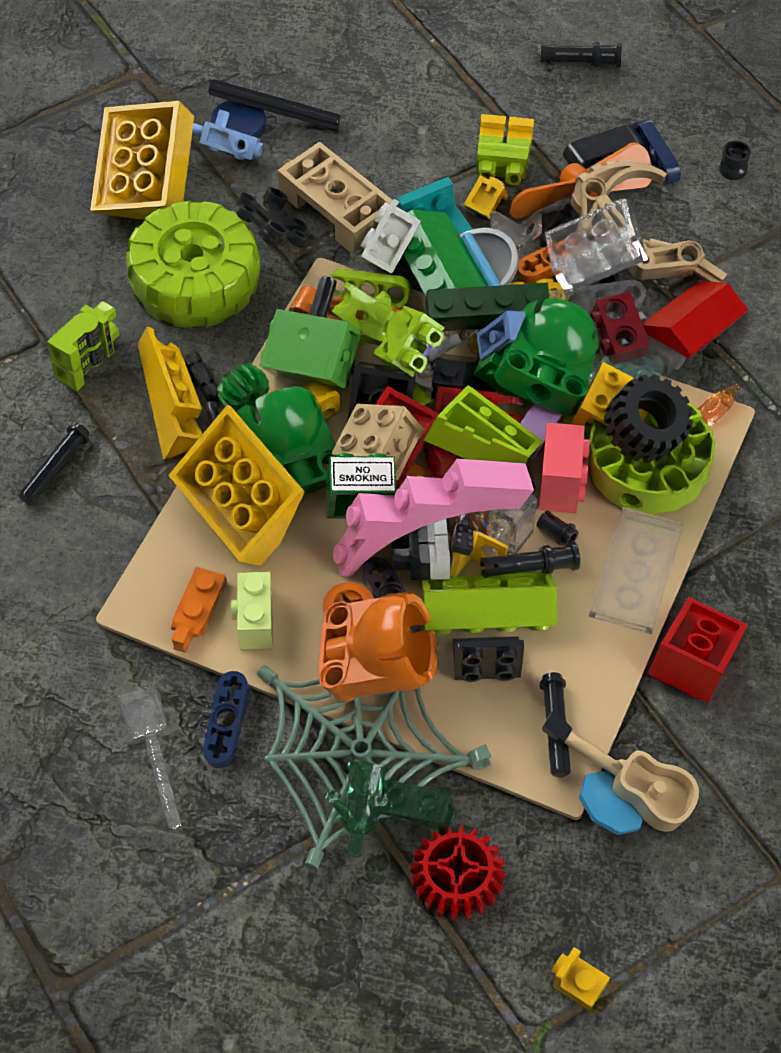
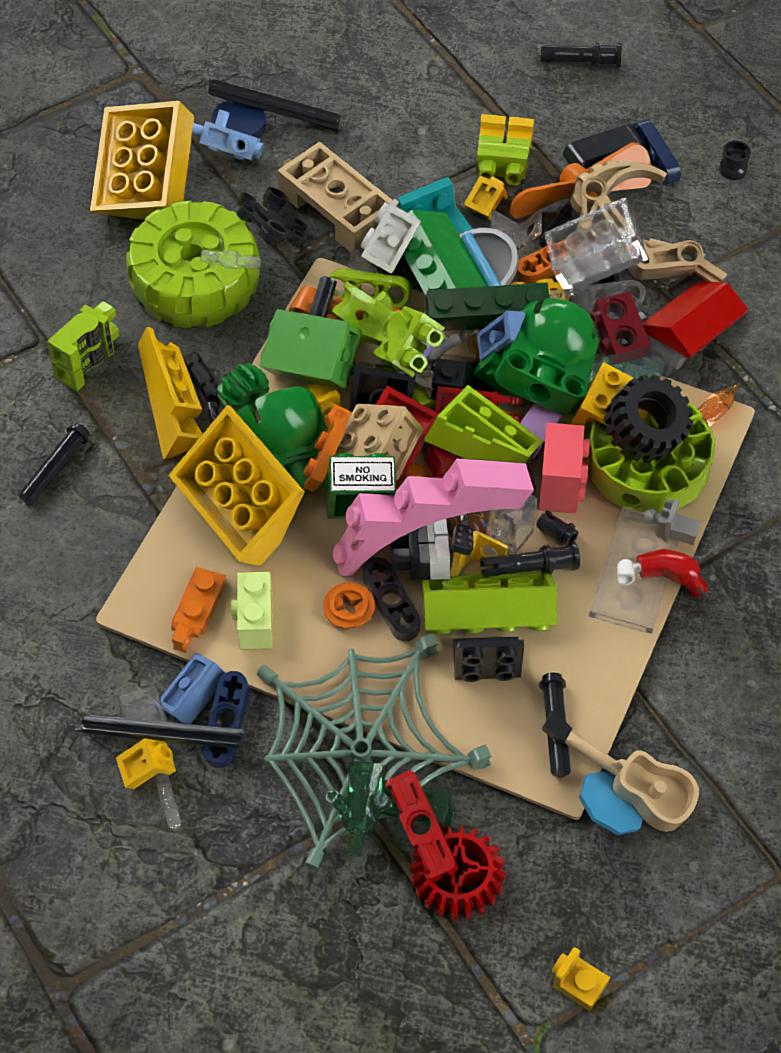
(144, 762): none -> yellow bracket
(163, 731): none -> black axle
(191, 689): none -> medium blue slope
(230, 259): none -> clear bar
(327, 445): none -> orange hinge
(372, 648): orange piece -> none
(431, 846): none -> red piece
(667, 563): none -> red arm
(671, 524): none -> light grey piece
(697, 649): red slope -> none

